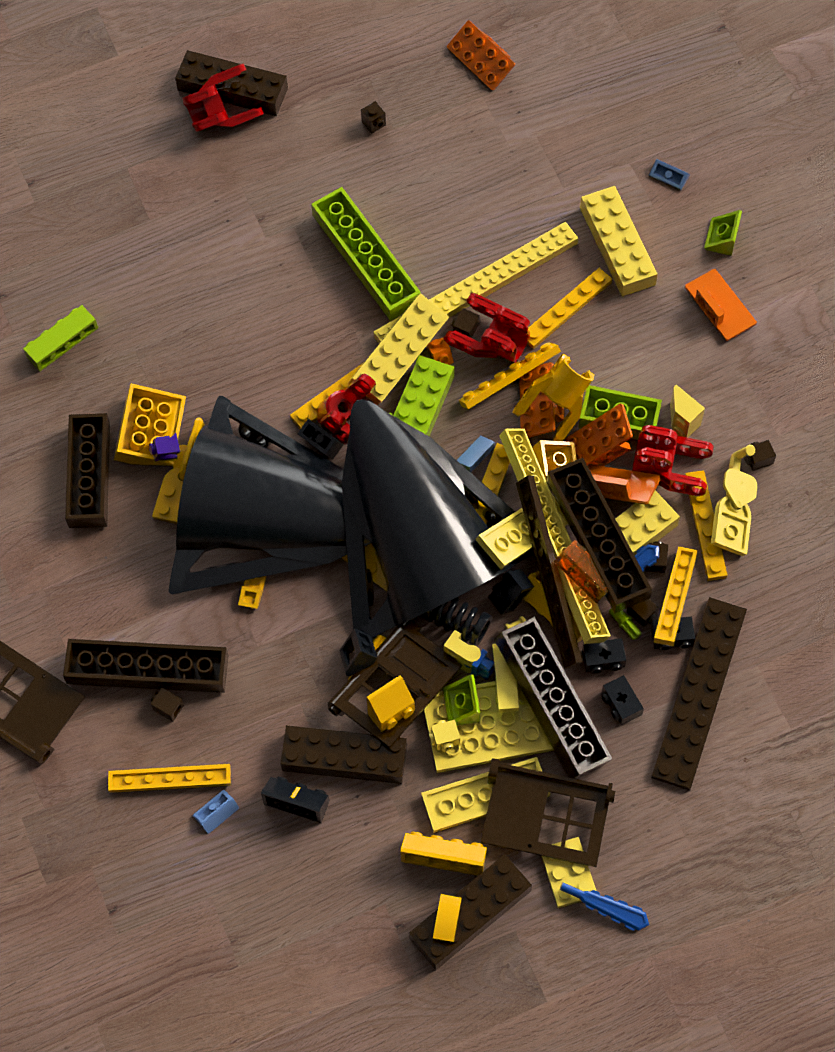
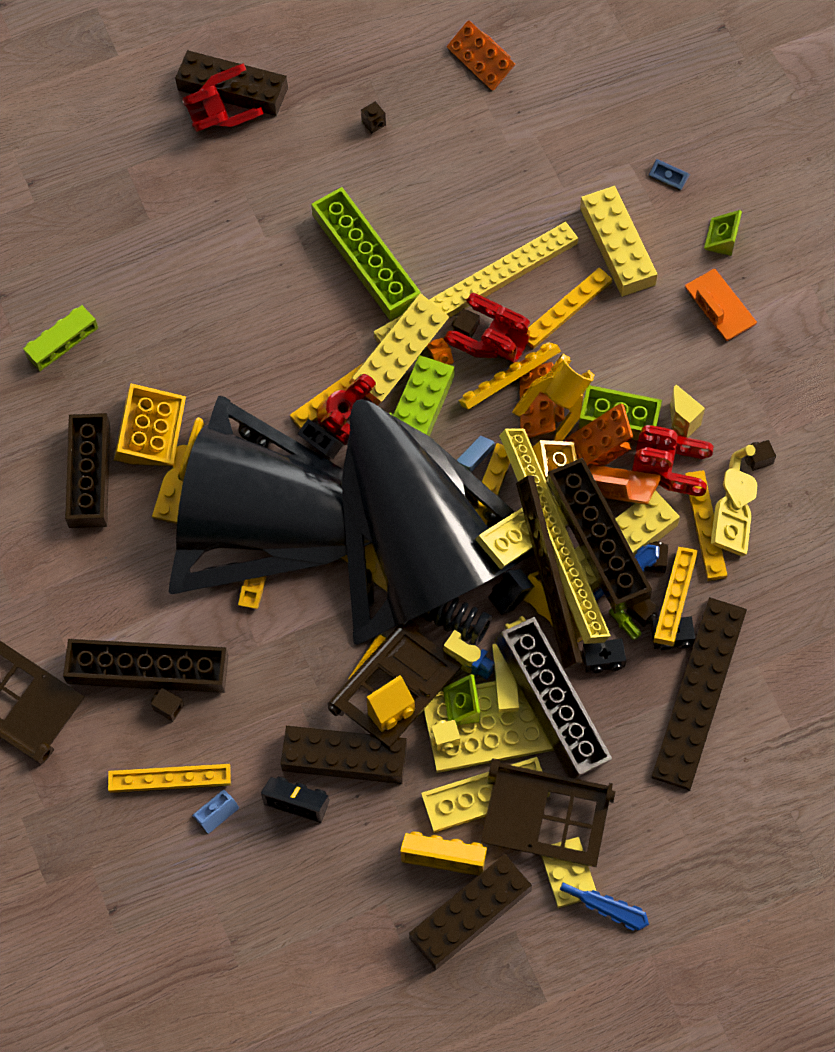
(164, 448): dark purple window -> none
(364, 649): black tile -> none
(447, 918): yellow slope -> none
(581, 569): clear orange slope -> none
(622, 690): black brick -> none

